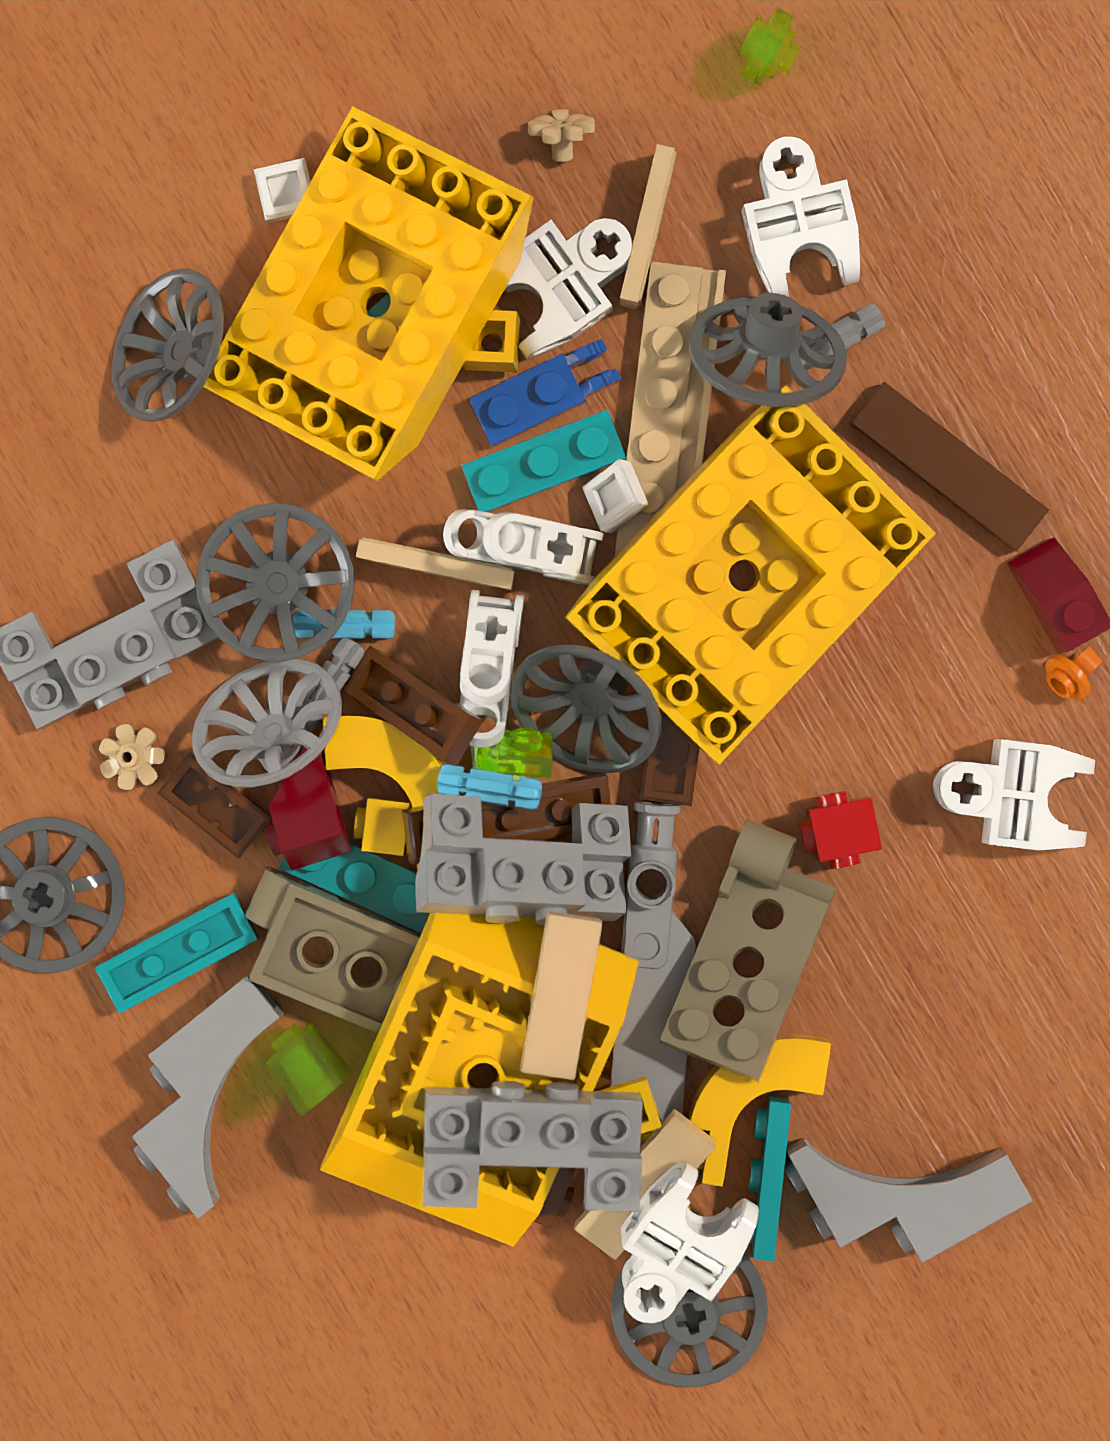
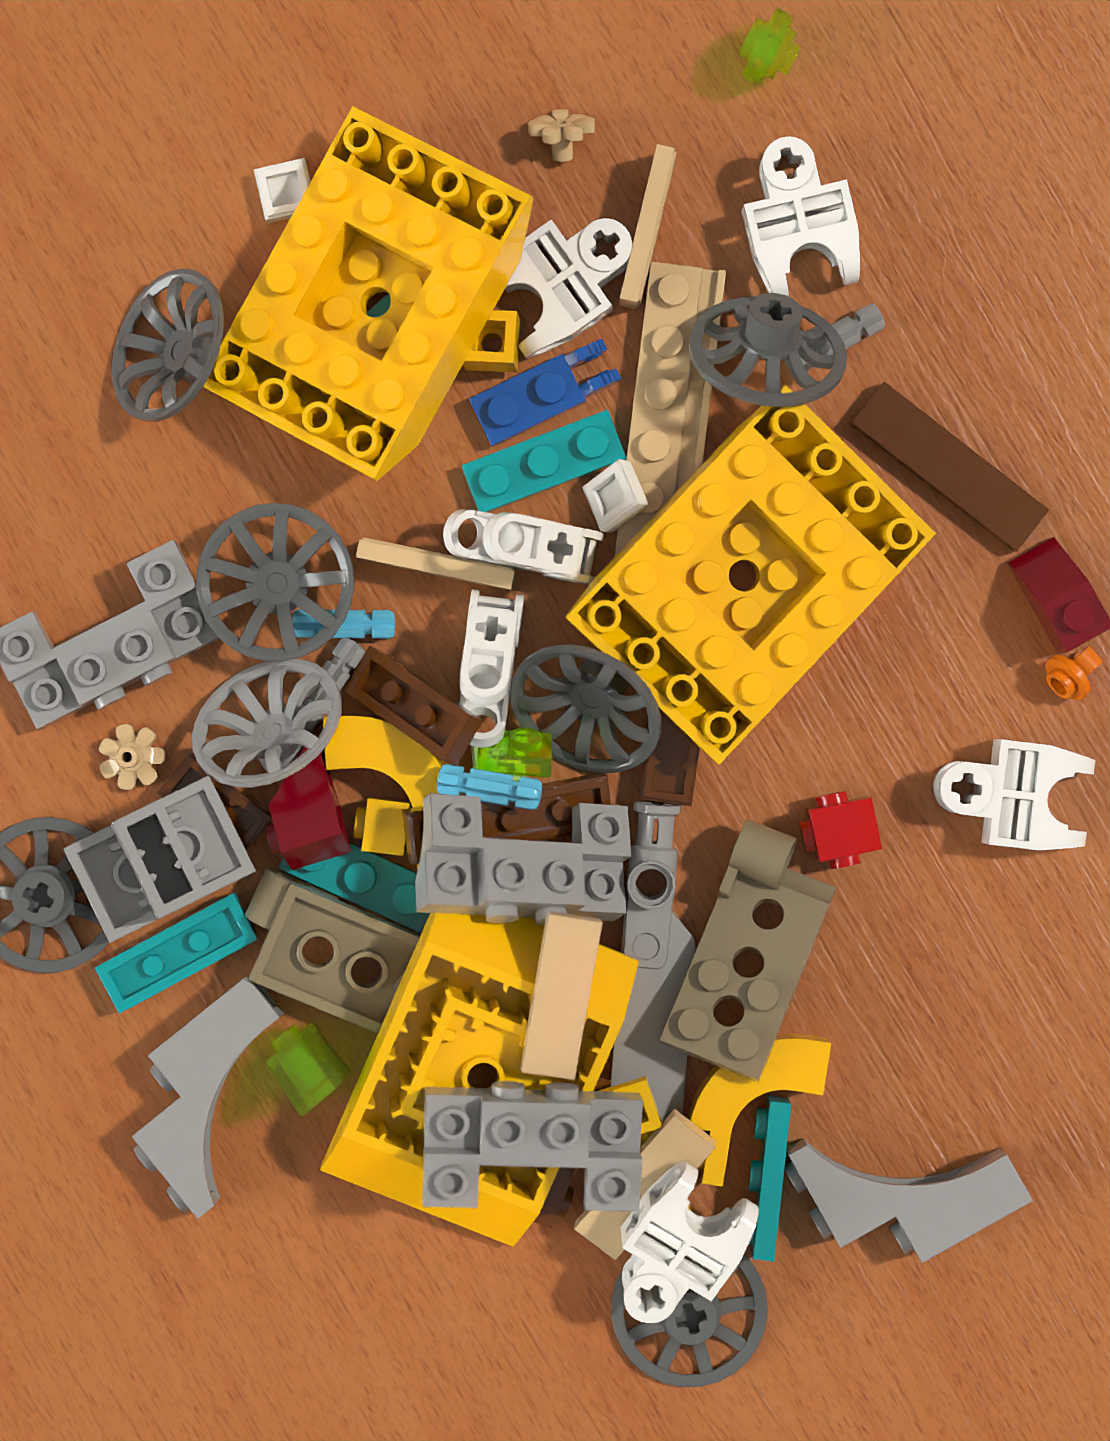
(159, 859): none -> light grey bracket

